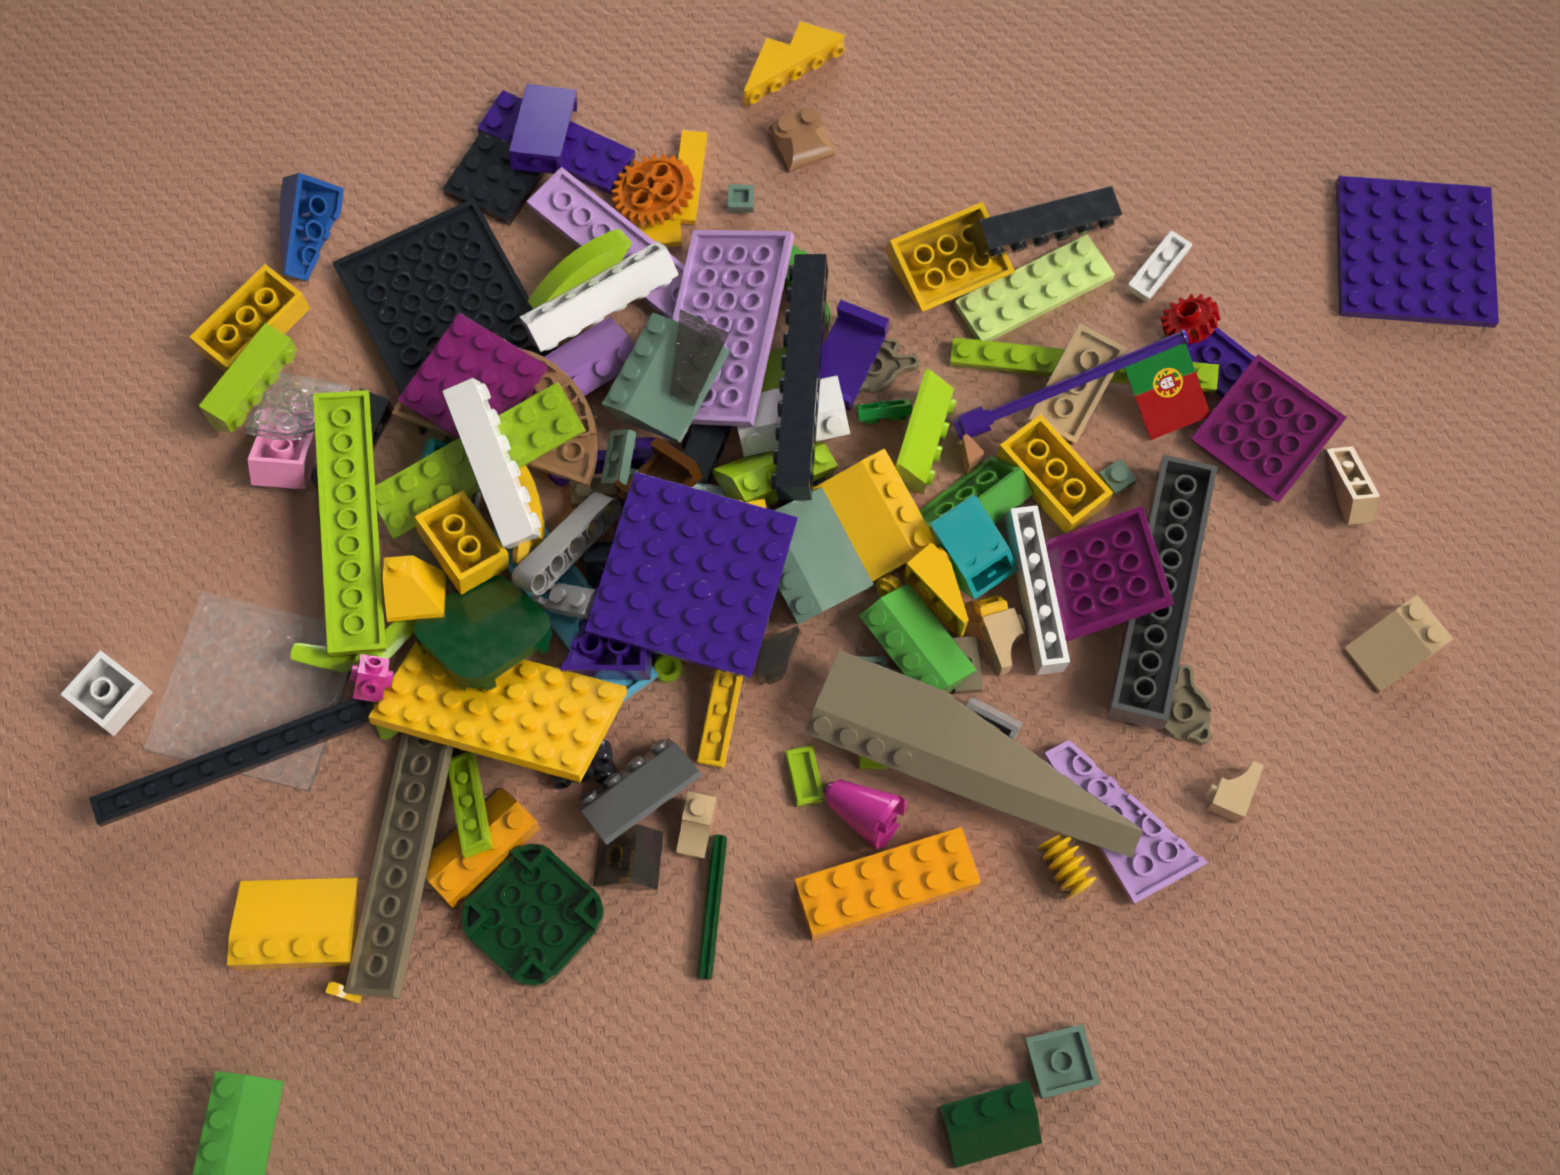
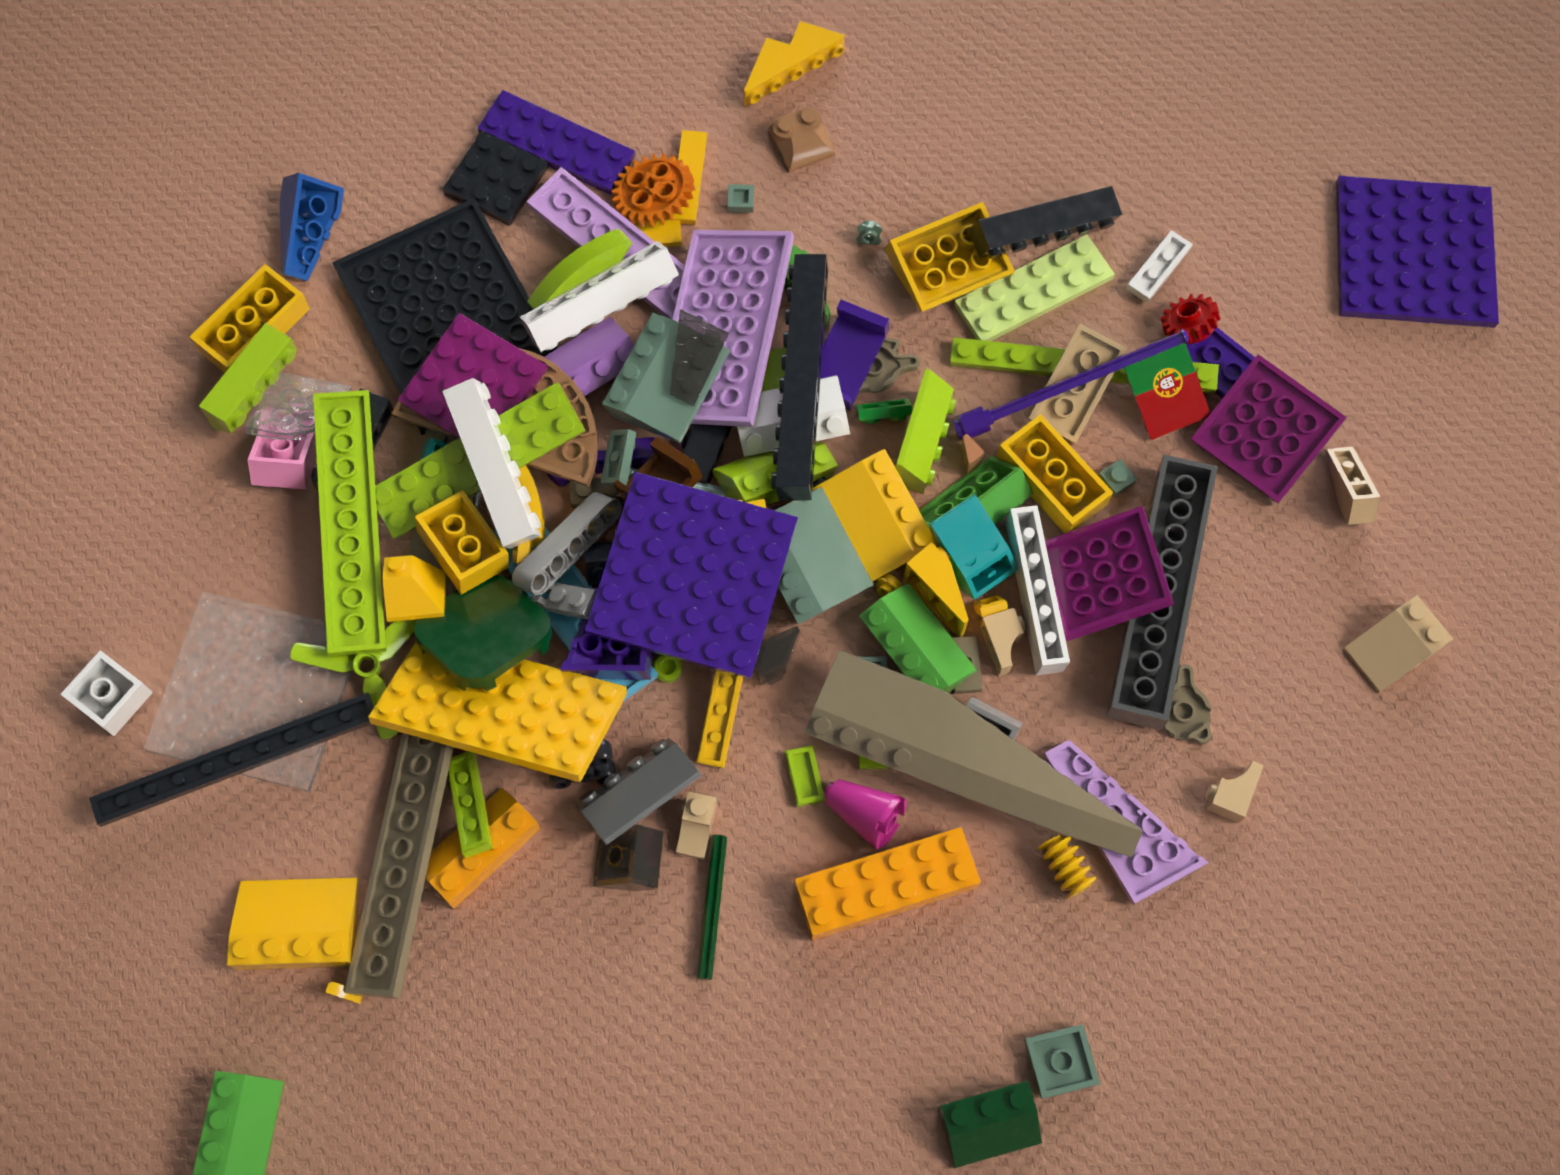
(371, 672): dark pink brick -> none
(533, 915): dark green tile -> none
(542, 128): dark purple panel -> none
(869, 233): none -> sand green plate

